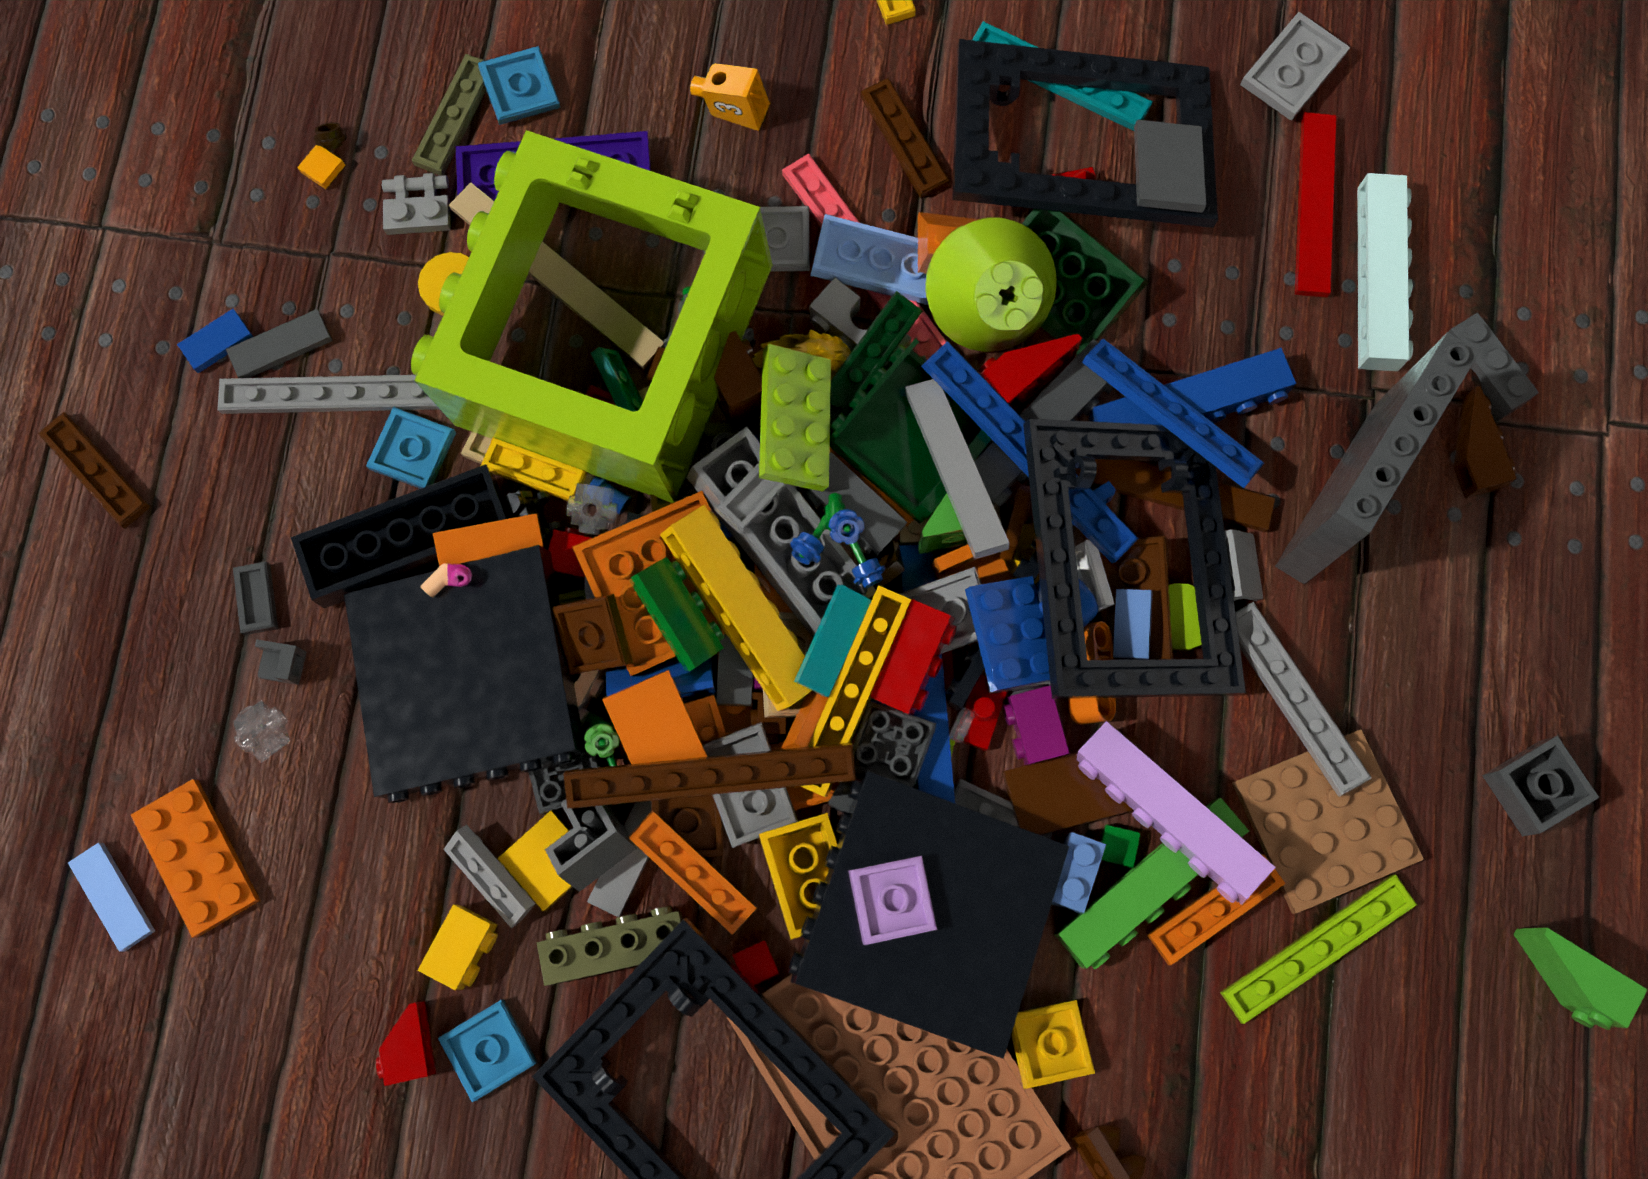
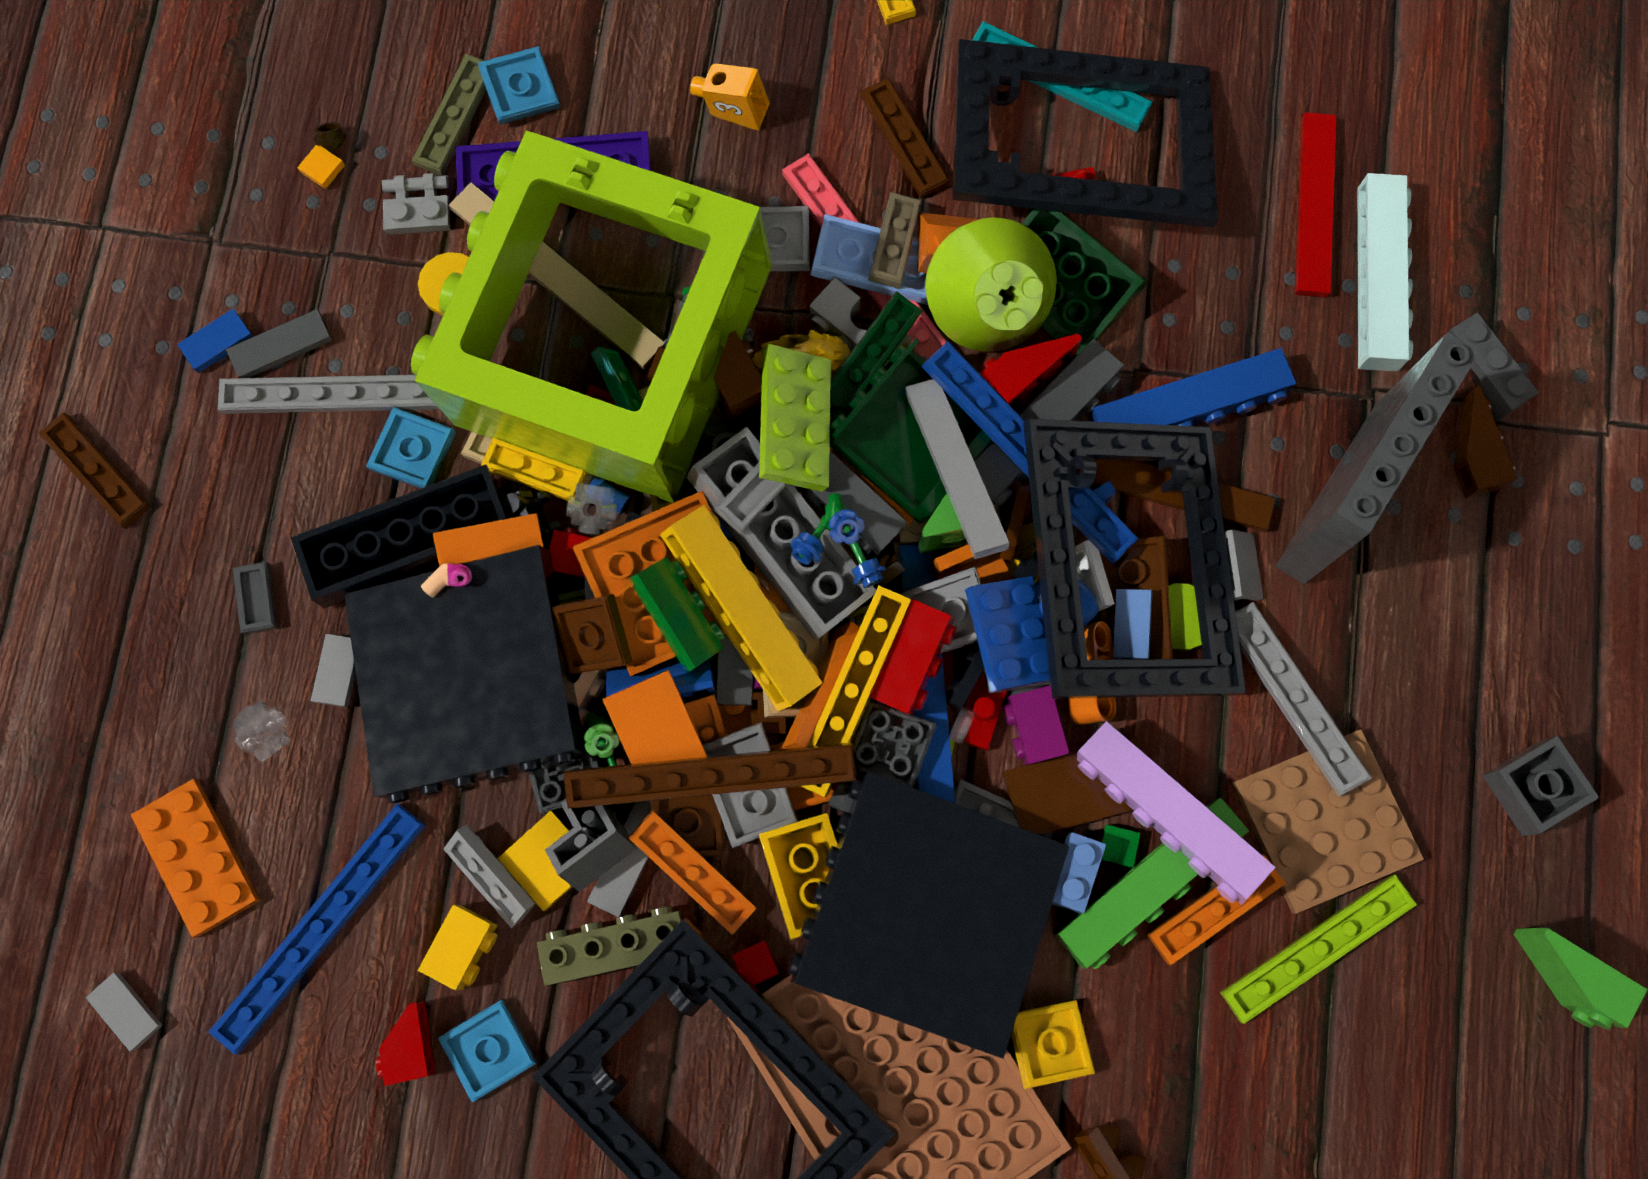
(111, 897): light blue tile -> none
(124, 1011): none -> light grey tile
(280, 662): dark grey panel -> none
(317, 929): none -> blue tile
(335, 672): none -> light grey tile
(832, 640): teal tile -> none
(892, 900): lavender tile -> none
(894, 240): none -> dark tan tile
(1169, 166): dark grey tile -> none
(1173, 413): blue tile -> none
(1295, 66): light grey plate -> none

